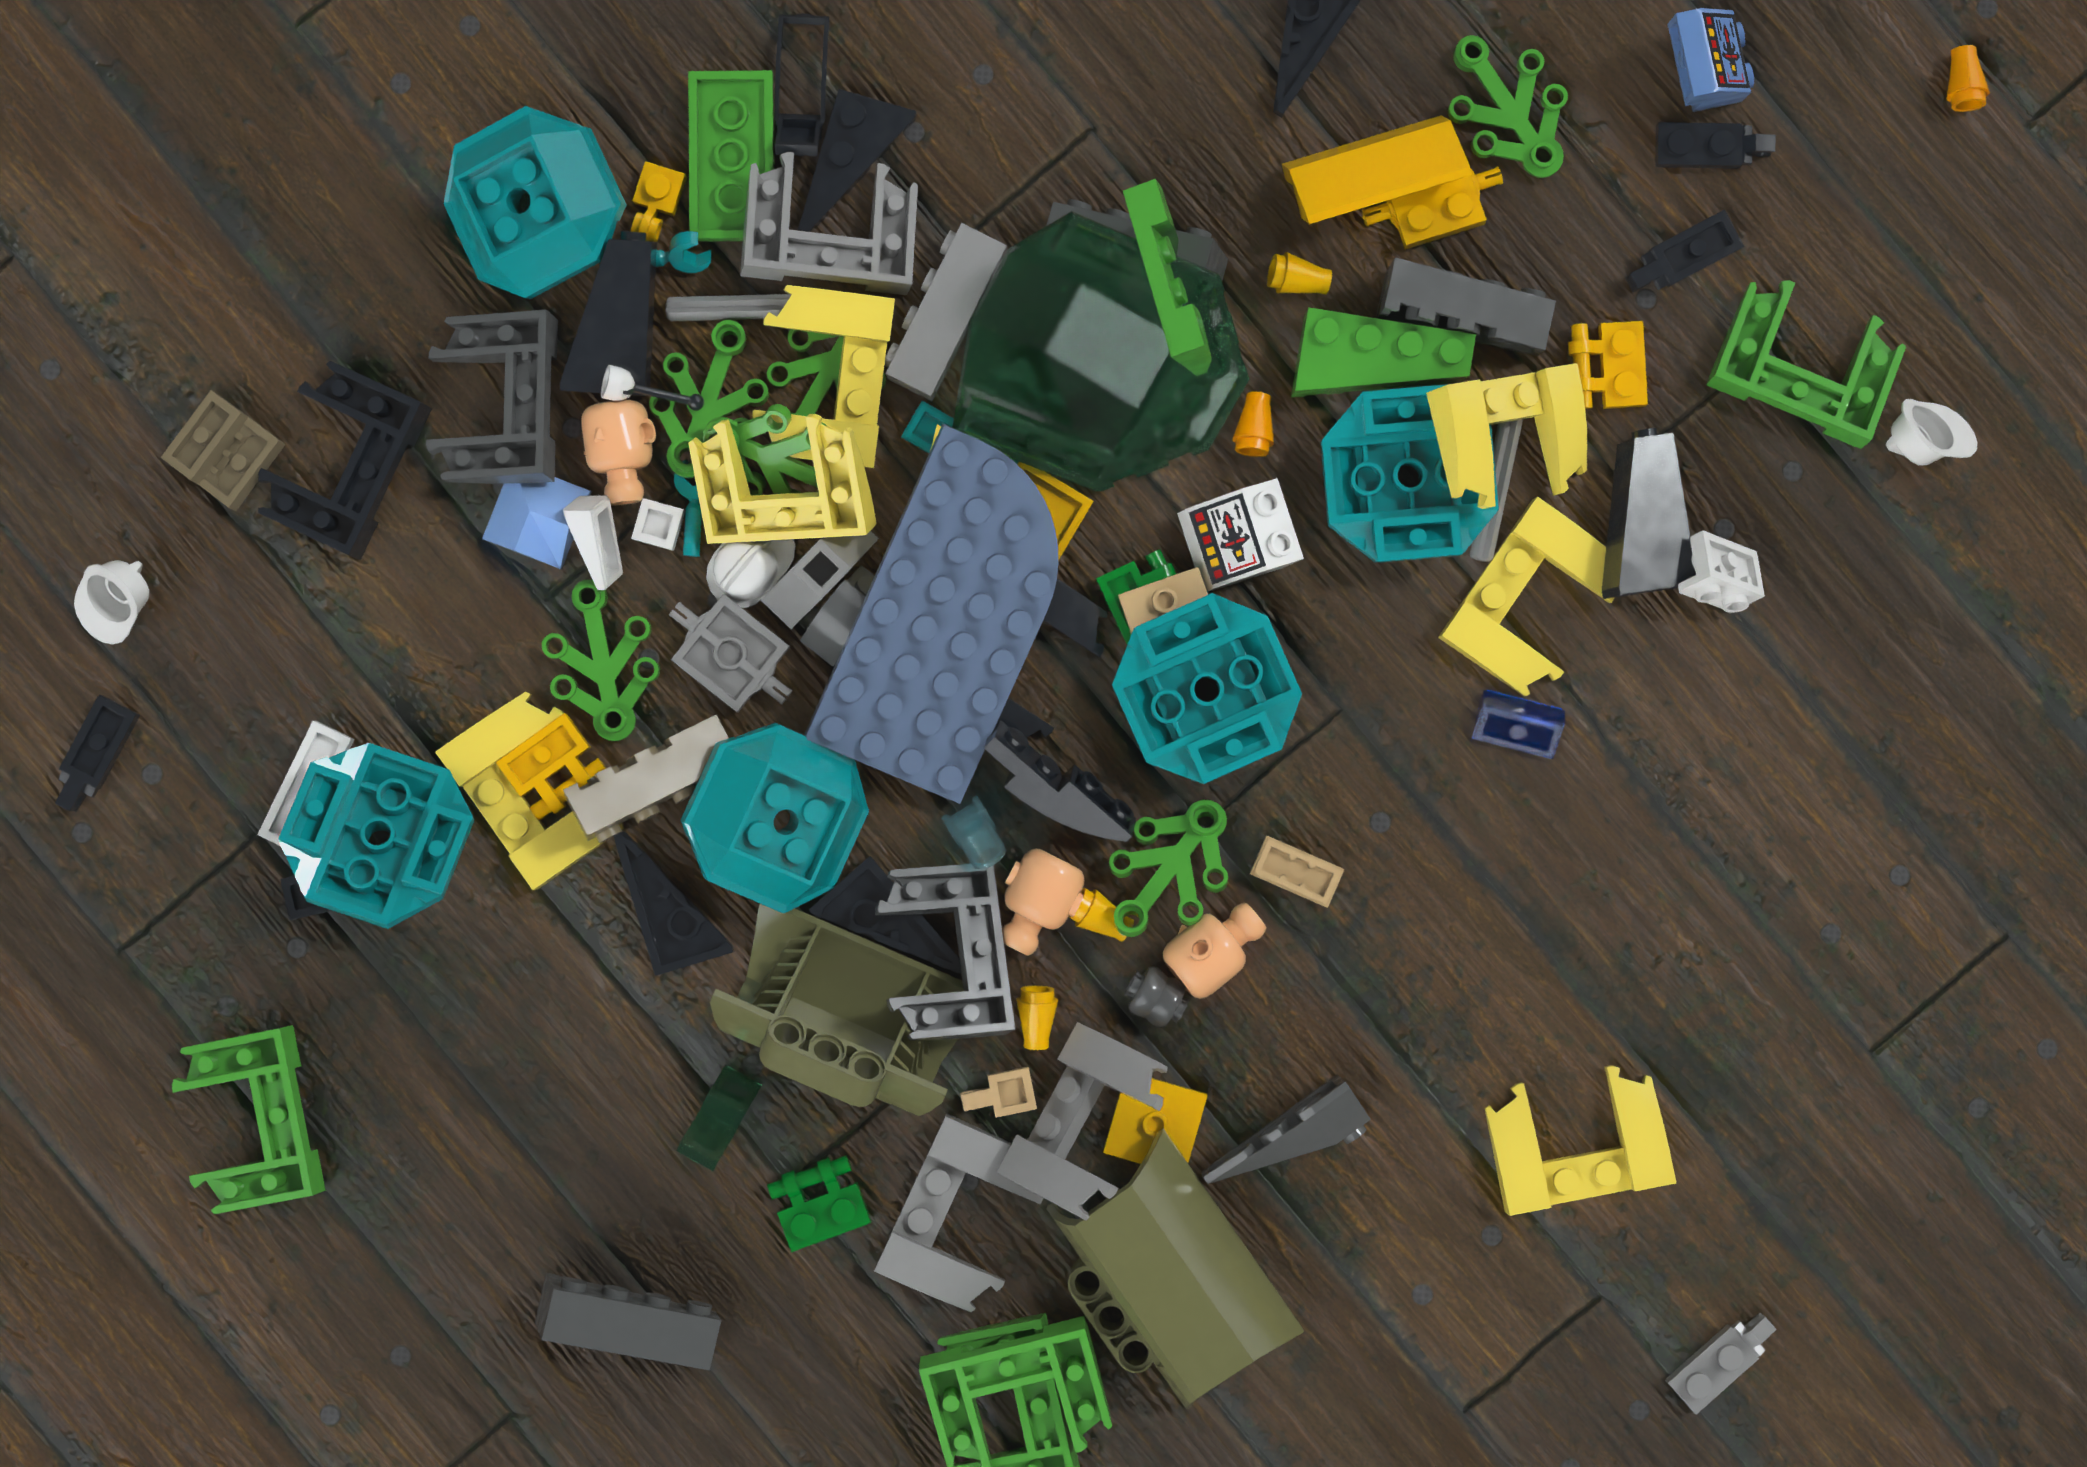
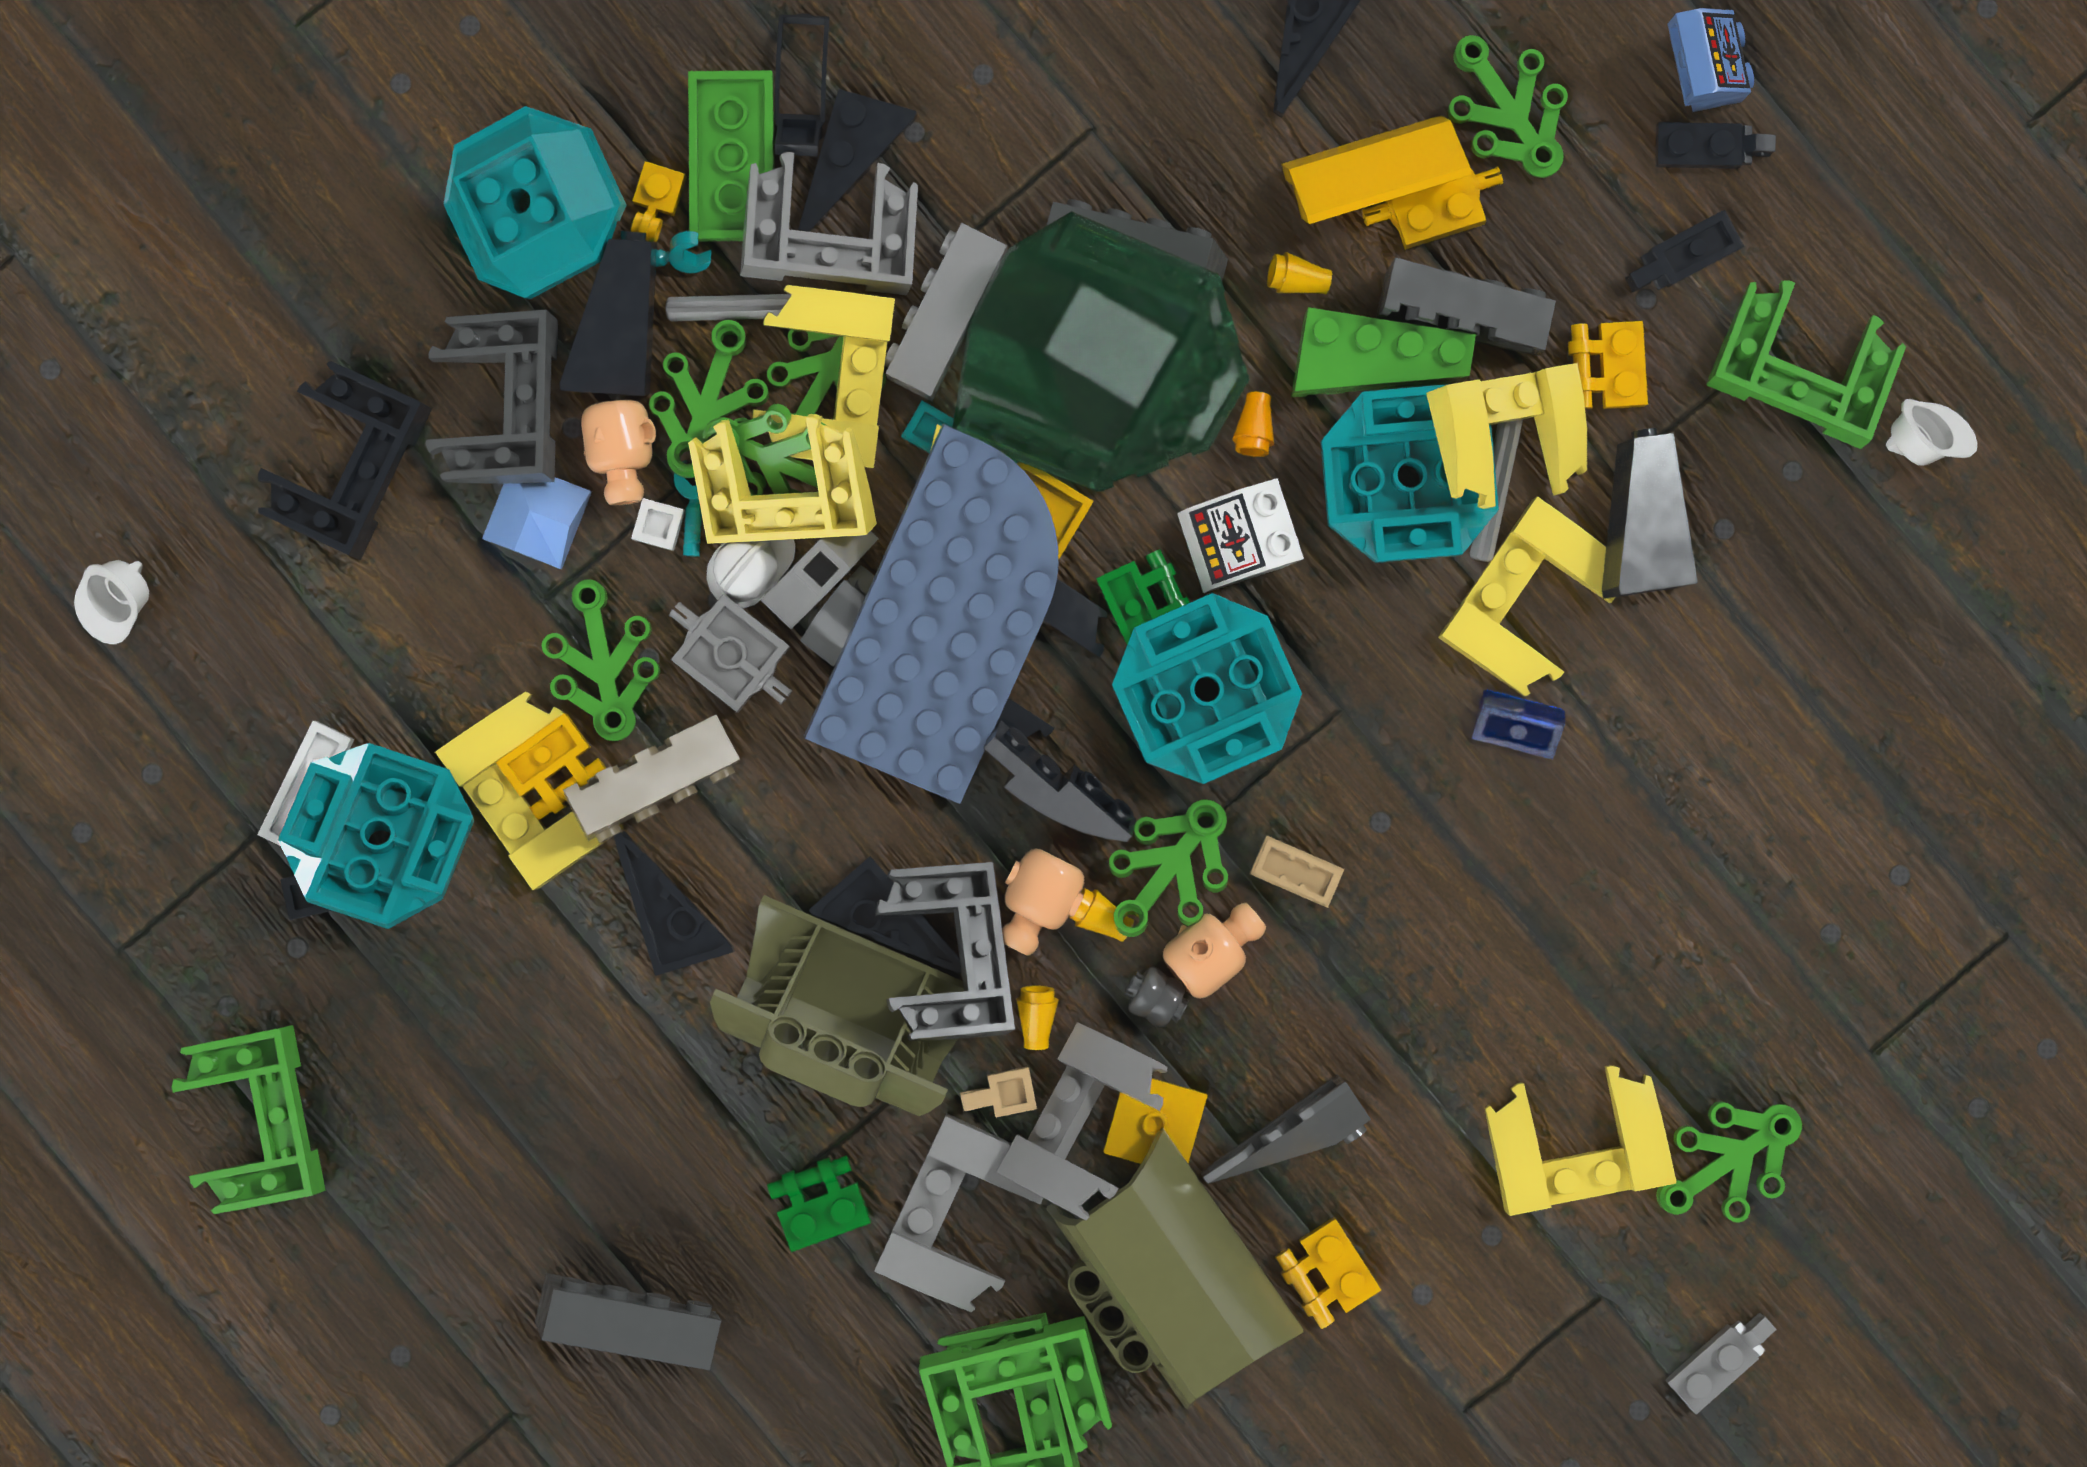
(94, 751): black hinge -> none
(222, 450): dark tan slope -> none
(595, 535): white slope -> none
(619, 385): hinge -> none
(719, 1118): clear green slope -> none
(736, 807): teal piece -> none
(976, 834): clear light blue piece -> none
(1158, 248): bright green wedge -> none
(1161, 597): tan plate -> none
(1340, 1267): none -> yellow plate
(1725, 573): white bracket -> none
(1736, 1156): none -> bright green plant
(1967, 81): light orange cone -> none

